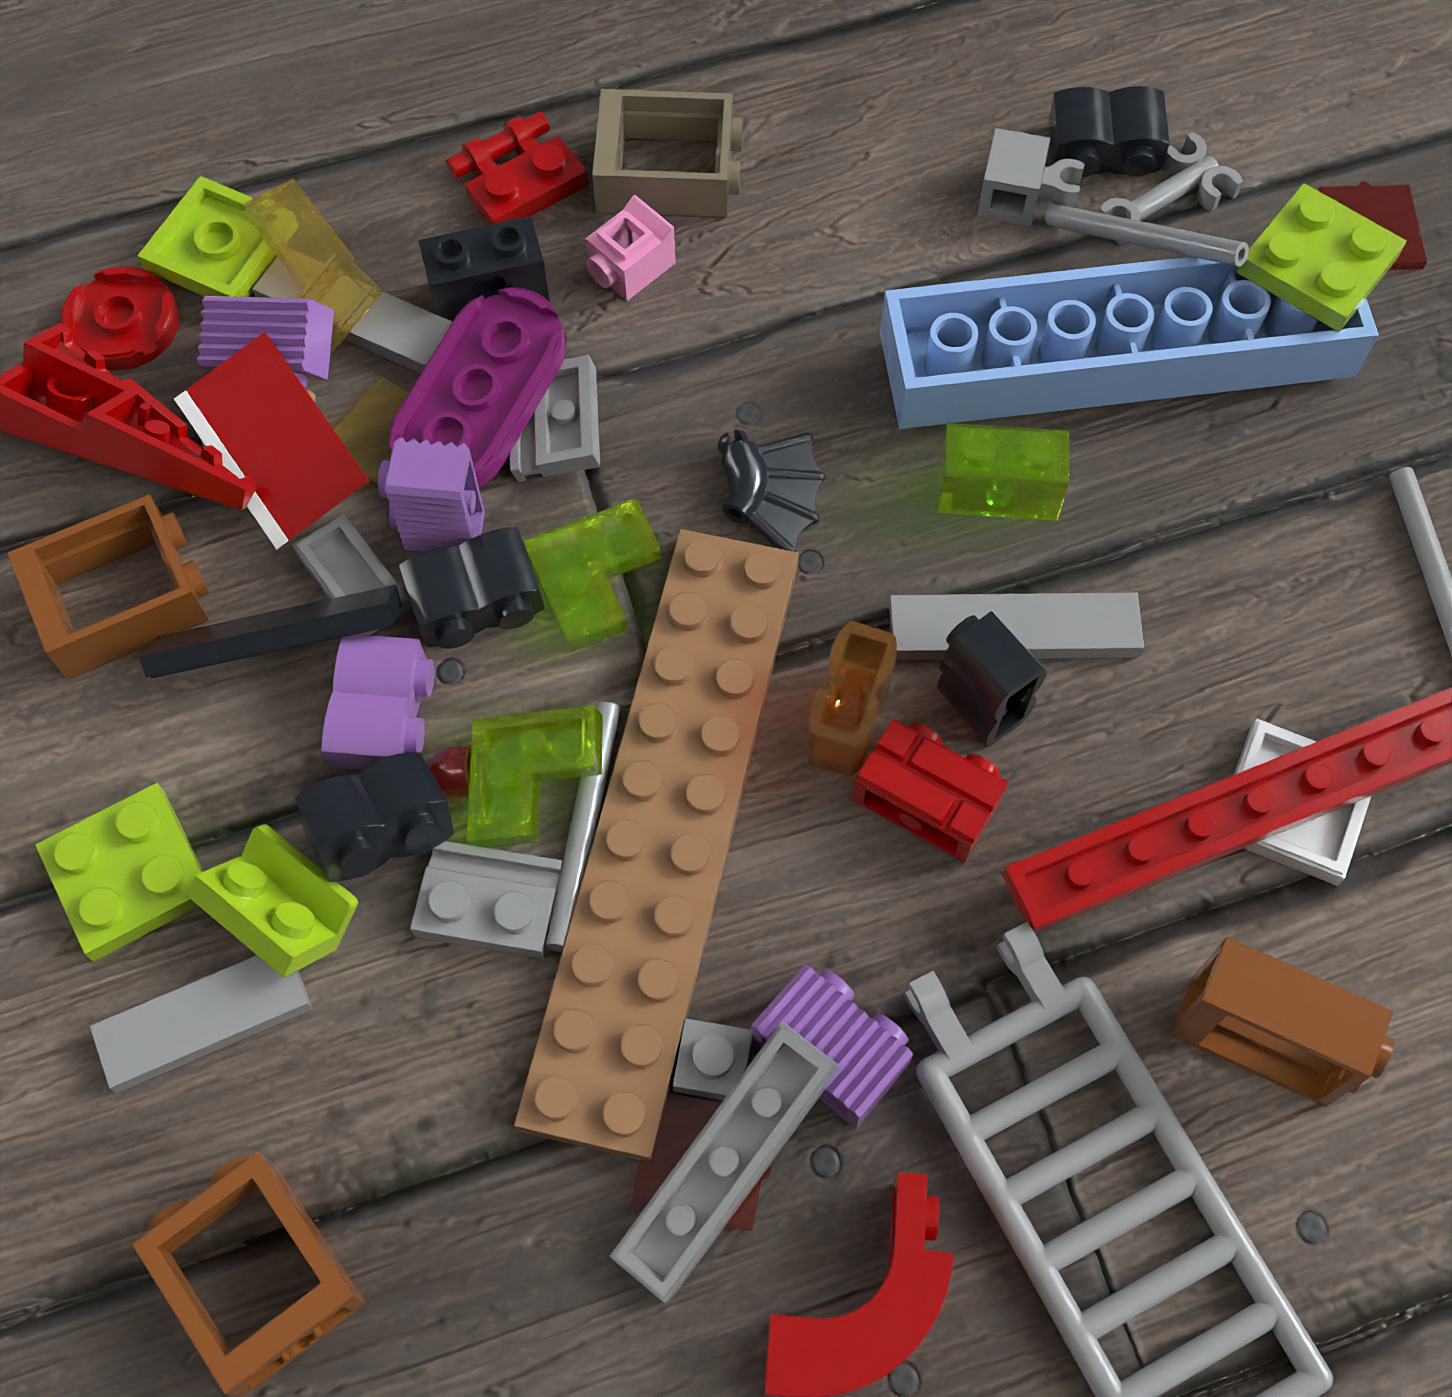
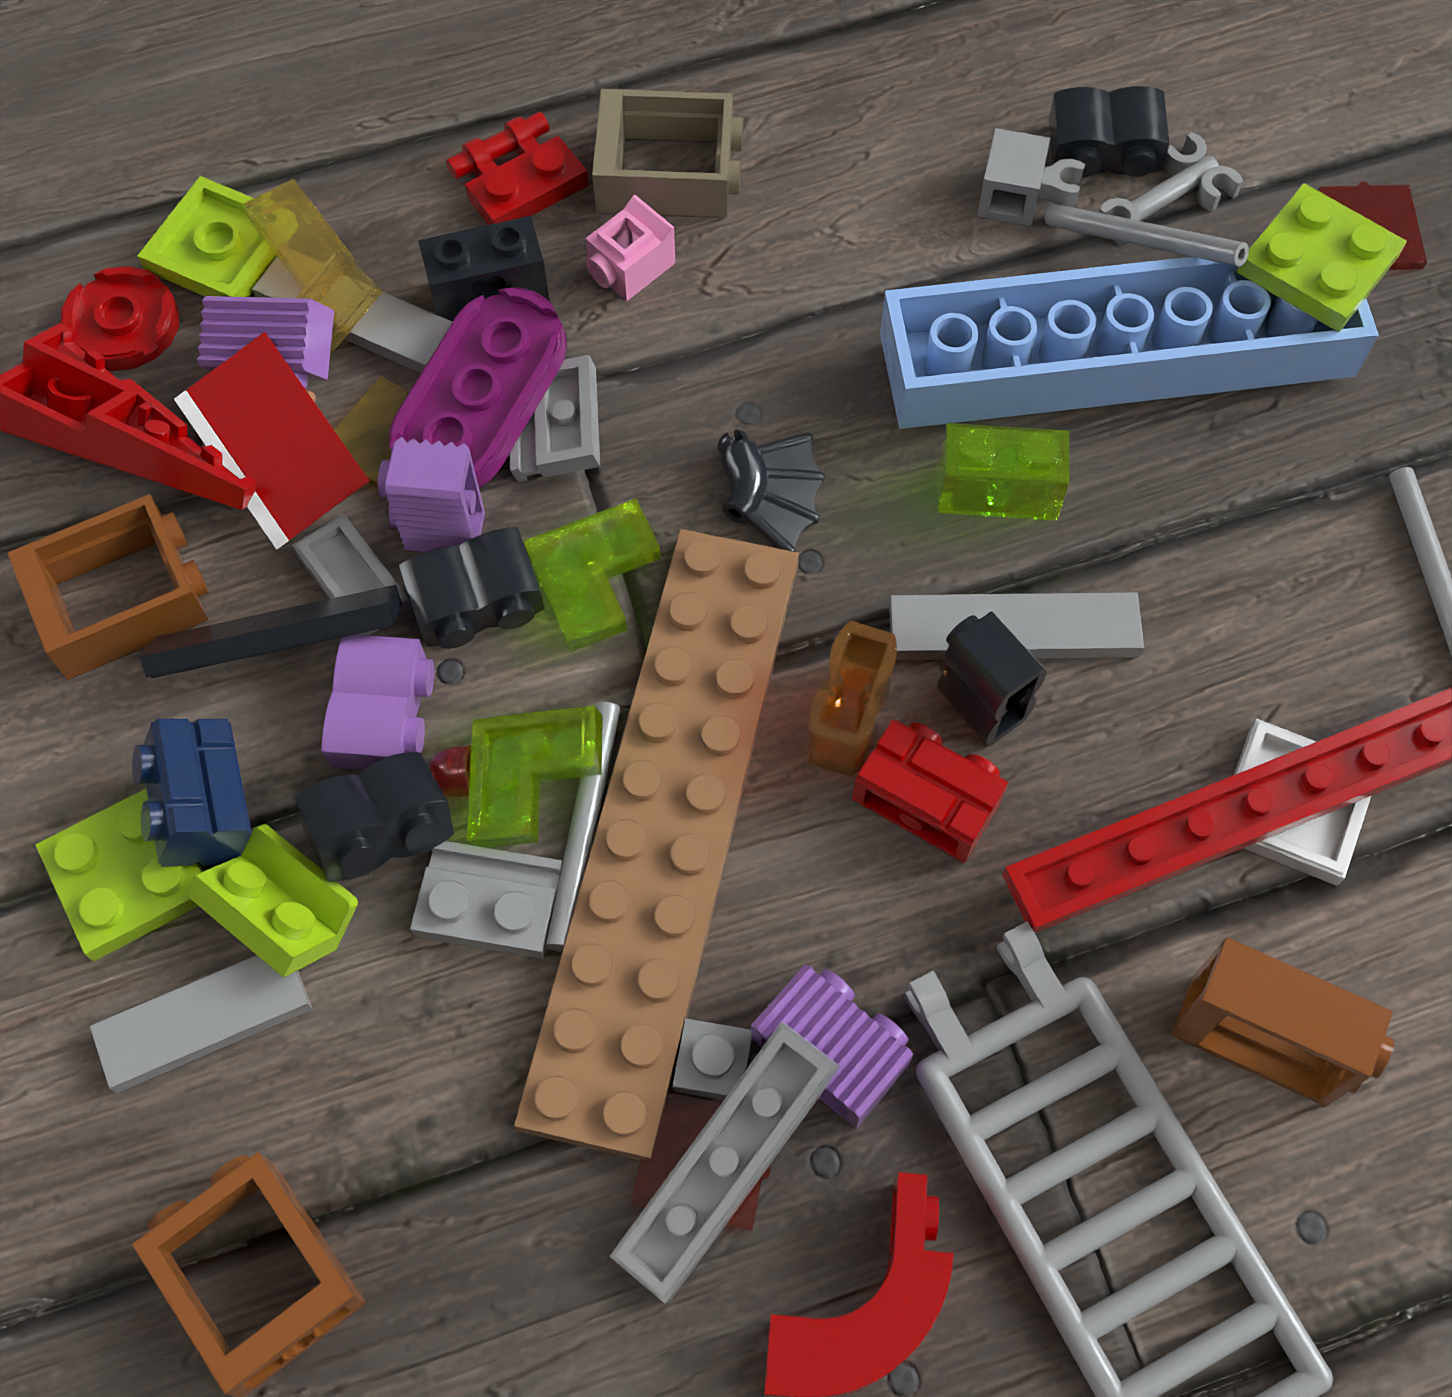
(193, 792): none -> dark blue brick

